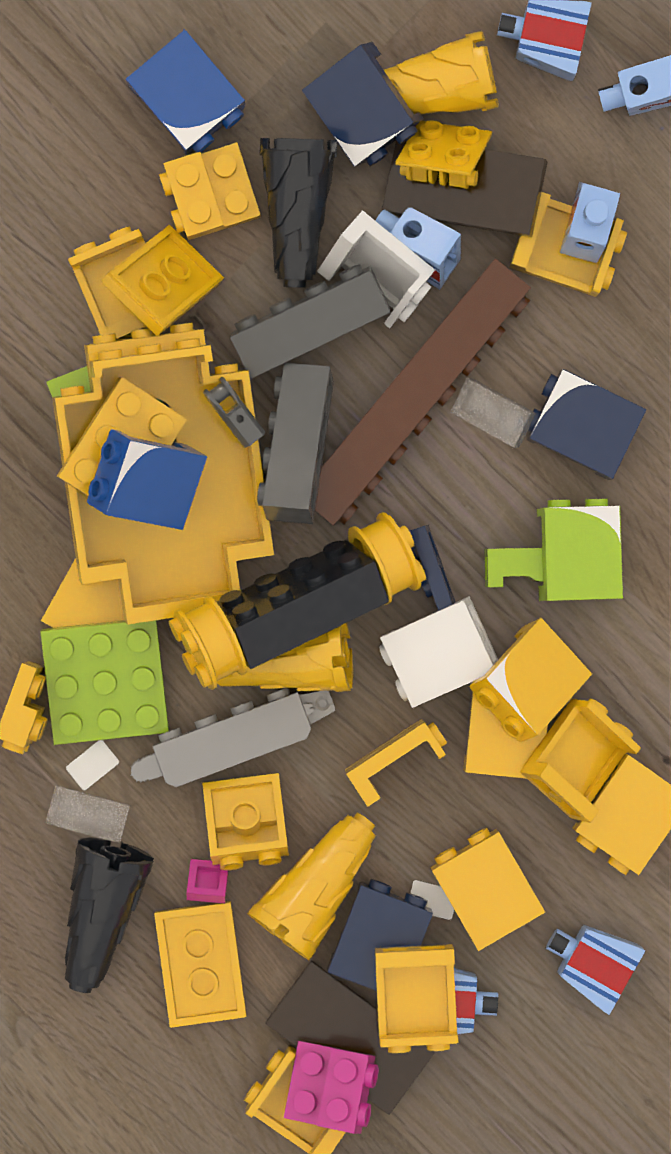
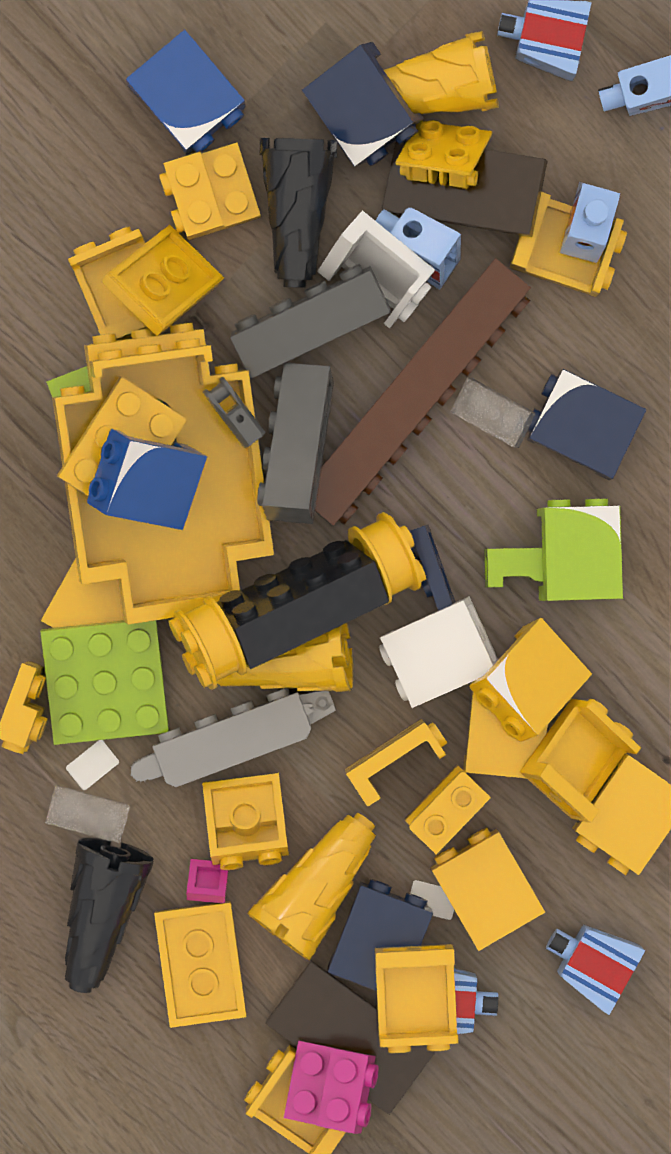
(446, 809): none -> yellow panel

